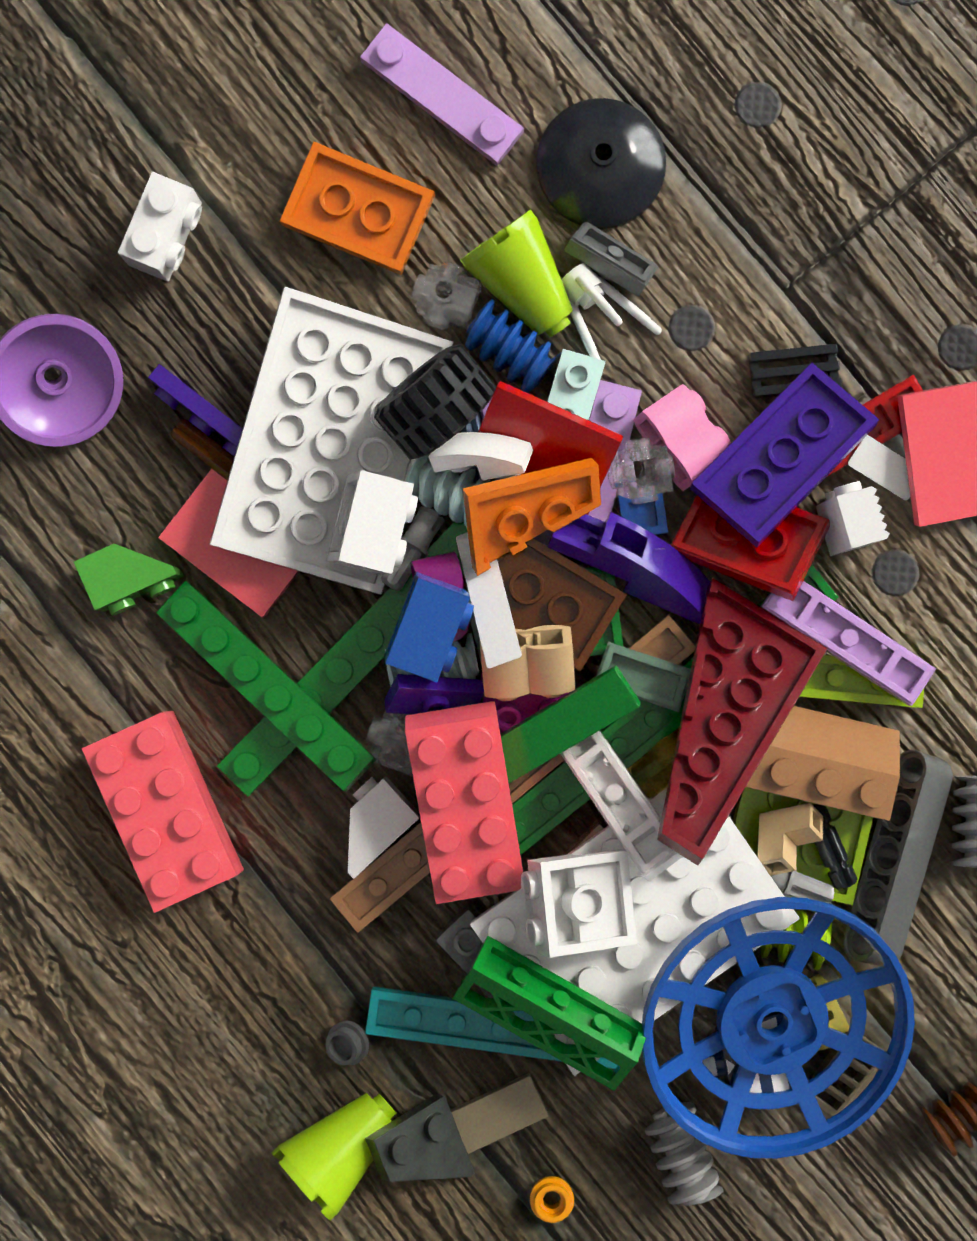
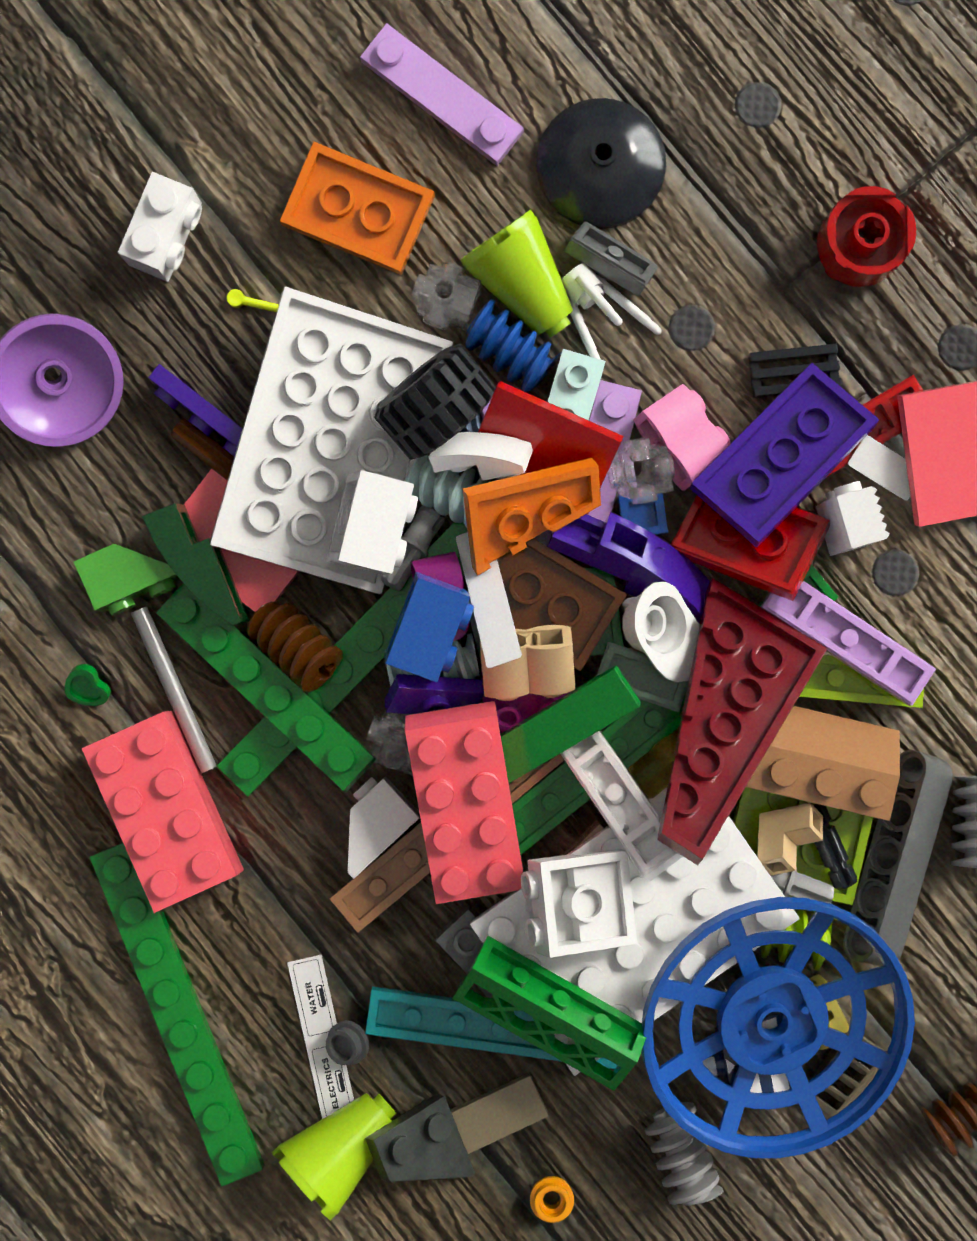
(85, 686): none -> green piece
(173, 690): none -> light grey bar
(179, 1019): none -> green plate
(195, 562): none -> dark green slope
(237, 300): none -> neon yellow hinge
(294, 645): none -> reddish brown piece
(317, 1019): none -> white sticker
(662, 629): none -> white piece
(883, 220): none -> red brick

